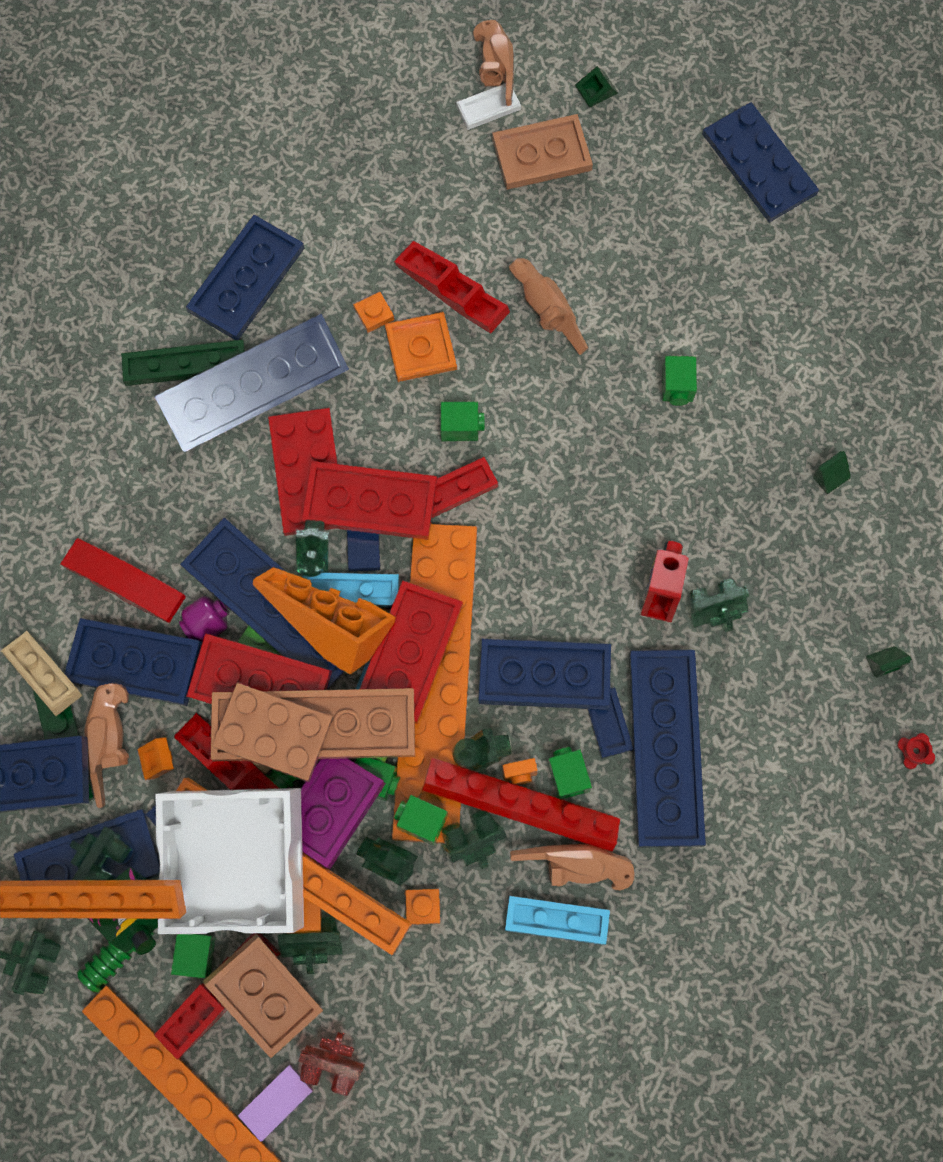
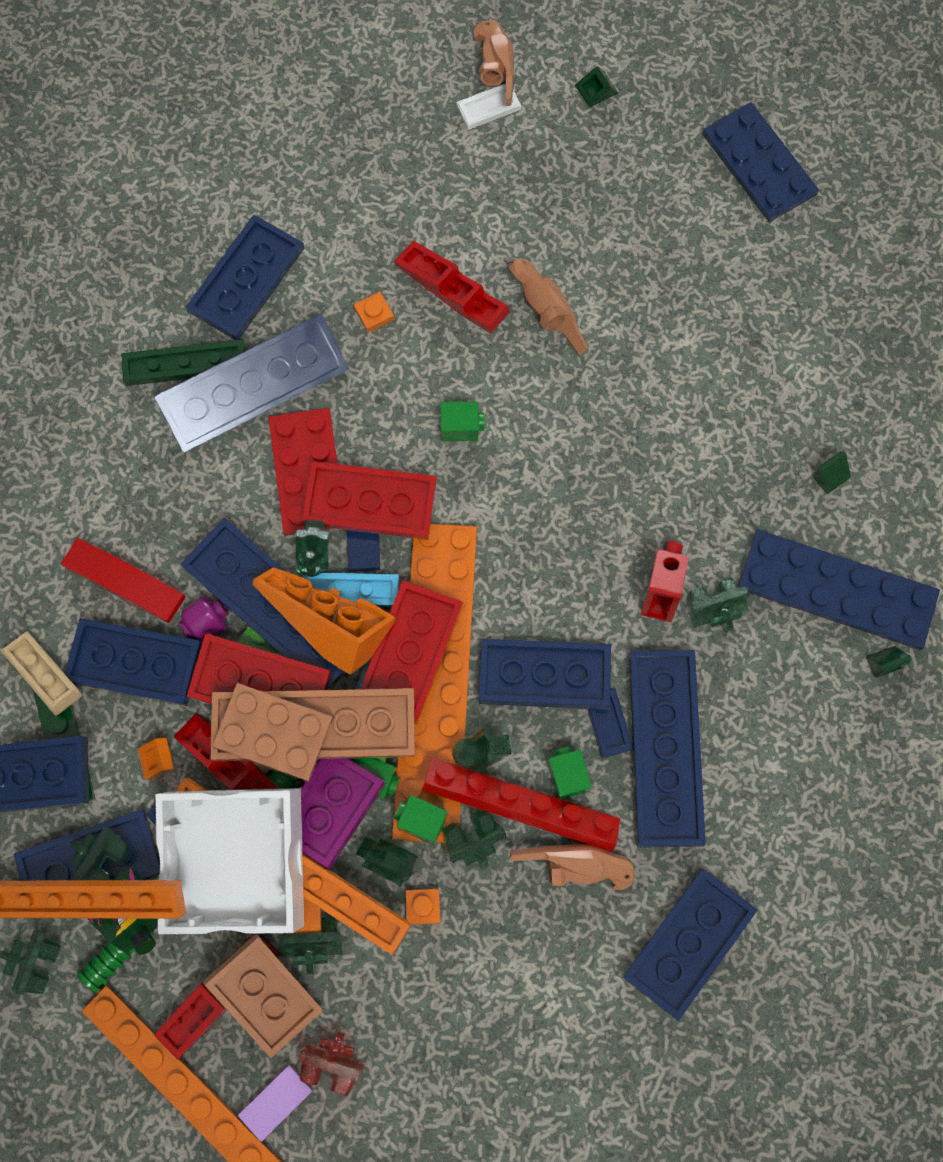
(105, 735): nougat animal -> none
(193, 955): green brick -> none
(420, 346): orange tile -> none
(463, 486): red plate -> none
(520, 771): orange plate -> none
(542, 151): nougat plate -> none
(557, 920): medium azure plate -> none
(679, 379): green brick -> none
(690, 944): none -> dark blue plate
(839, 589): none -> dark blue plate
(925, 749): red plate -> none

